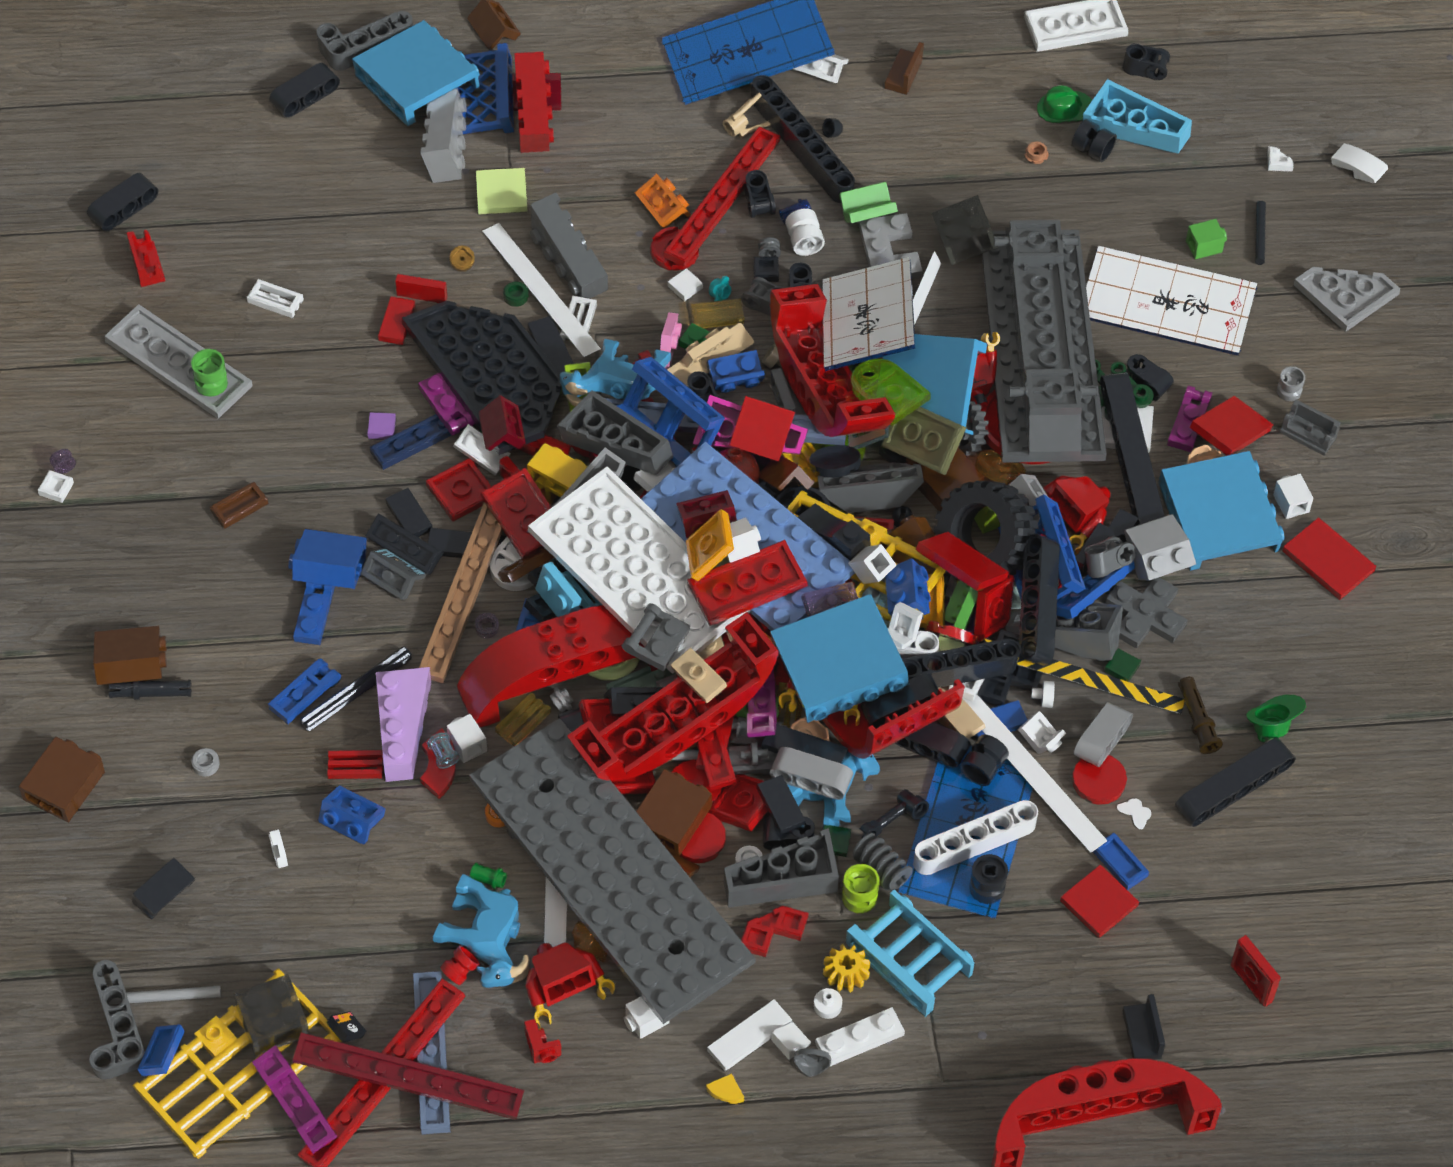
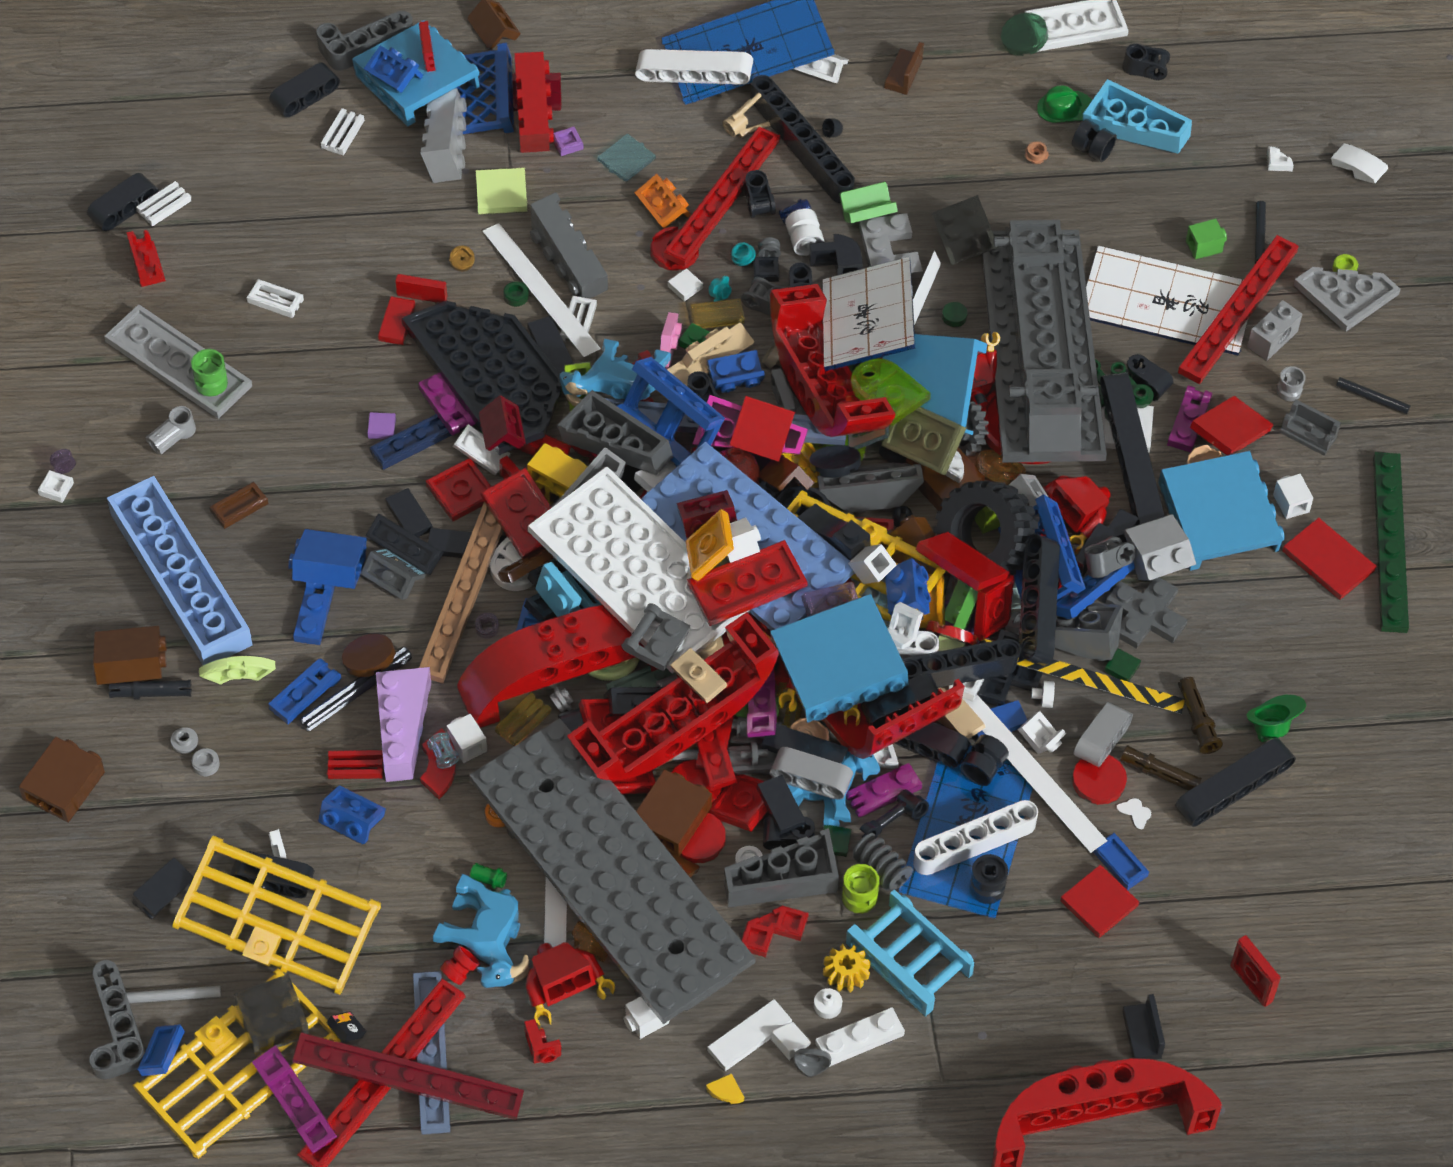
(161, 201): none -> white tile
(172, 430): none -> light grey piece
(179, 571): none -> light blue brick
(187, 746): none -> light grey plate
(237, 668): none -> yellowish green tile
(266, 934): none -> yellow door
(272, 882): none -> black beam
(348, 117): none -> white tile
(368, 655): none -> reddish brown tile
(392, 69): none -> blue bracket
(427, 46): none -> red tile
(567, 141): none -> medium lavender tile
(626, 157): none -> clear light blue piece
(694, 66): none -> white beam
(743, 254): none -> teal plate
(841, 252): none -> black brick
(883, 790): none -> magenta hinge
(887, 758): none -> white tile
(954, 314): none -> dark green tile
(956, 468): none -> white tile
(1024, 34): none -> clear green tile
(1156, 767): none -> dark brown pin
(1238, 309): none -> red plate
(1274, 330): none -> light grey brick
(1345, 262): none -> lime tile
(1373, 395): none -> black bar
(1390, 543): none -> dark green plate

